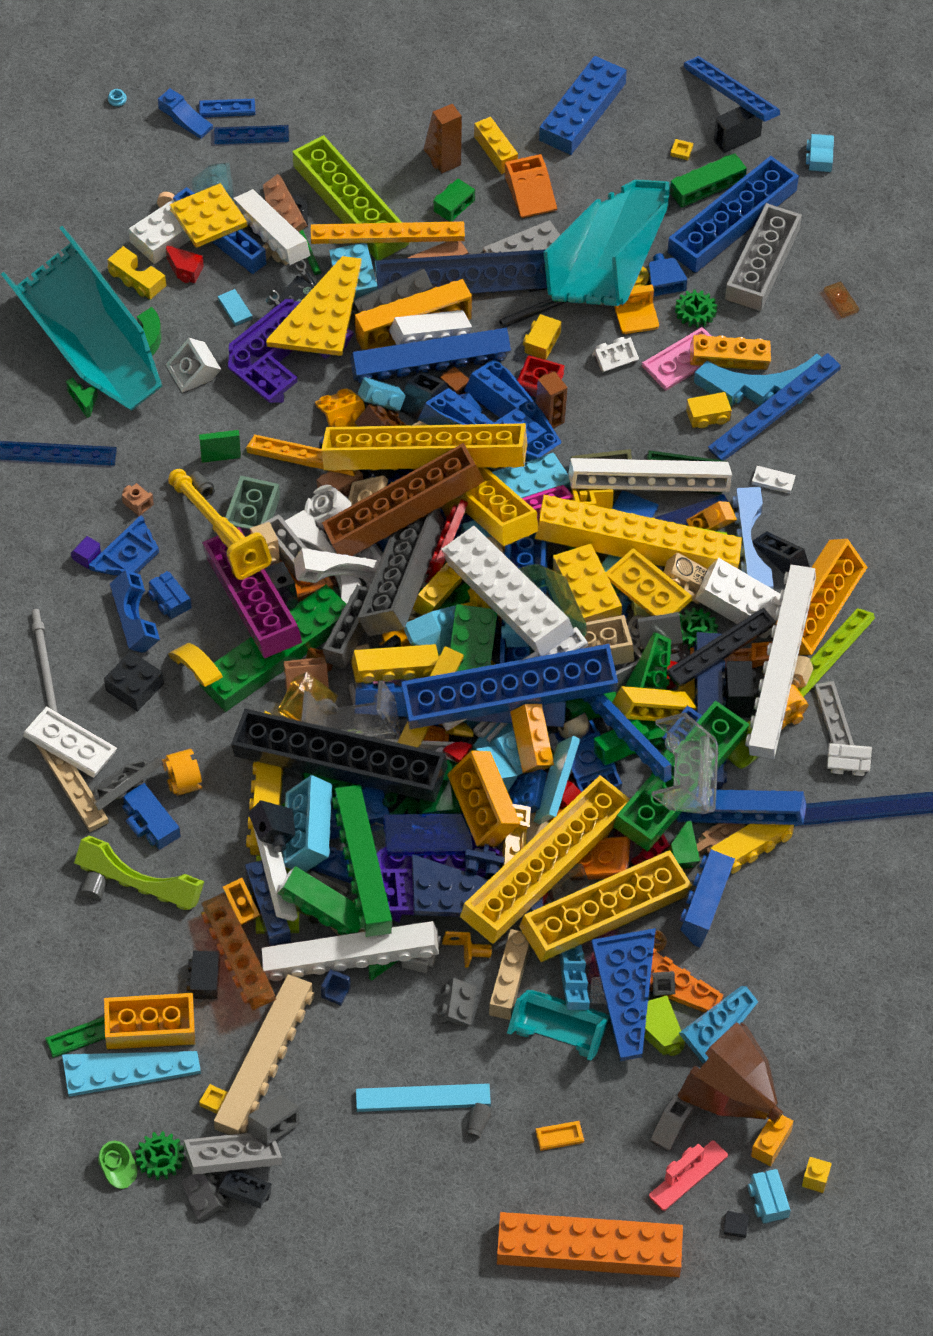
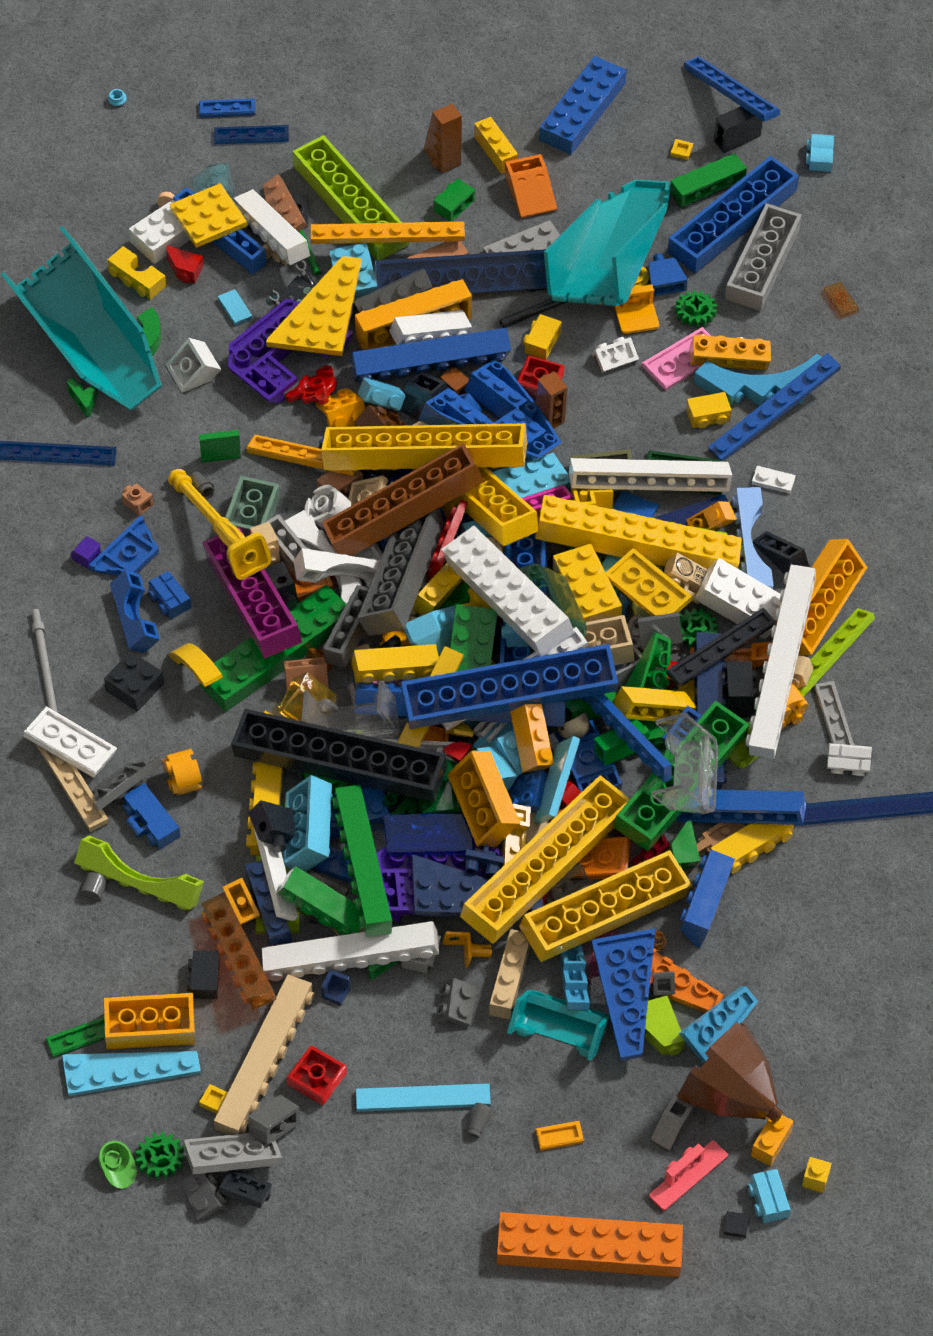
(183, 114): blue slope -> none
(314, 388): none -> red tile
(314, 1063): none -> red brick

